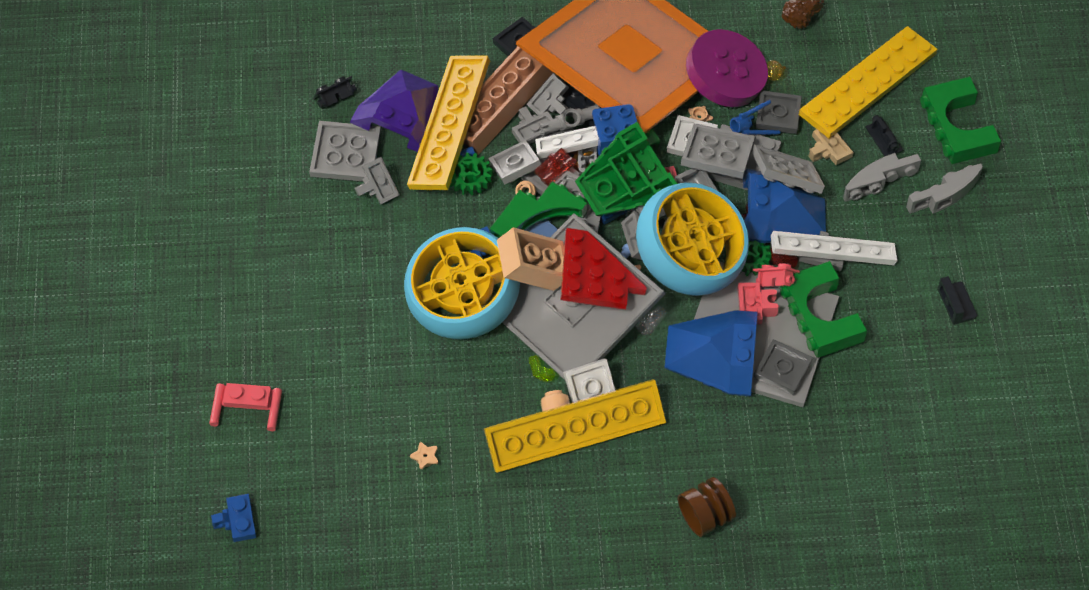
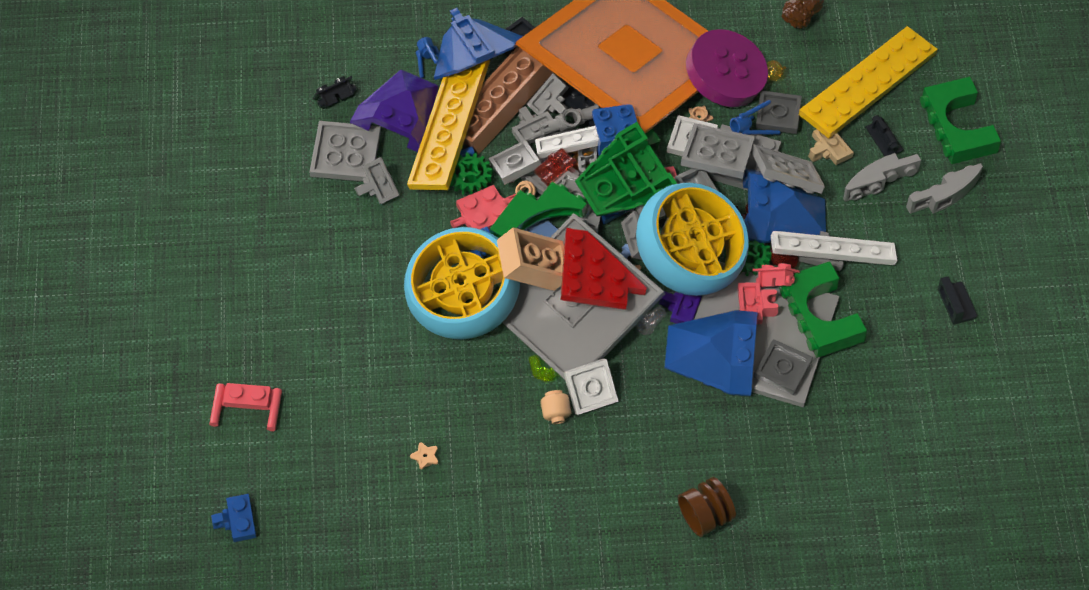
(426, 50): none -> blue plant
(471, 43): none -> blue panel
(481, 208): none -> coral plate
(574, 425): yellow plate -> none
(681, 305): none -> dark purple hinge

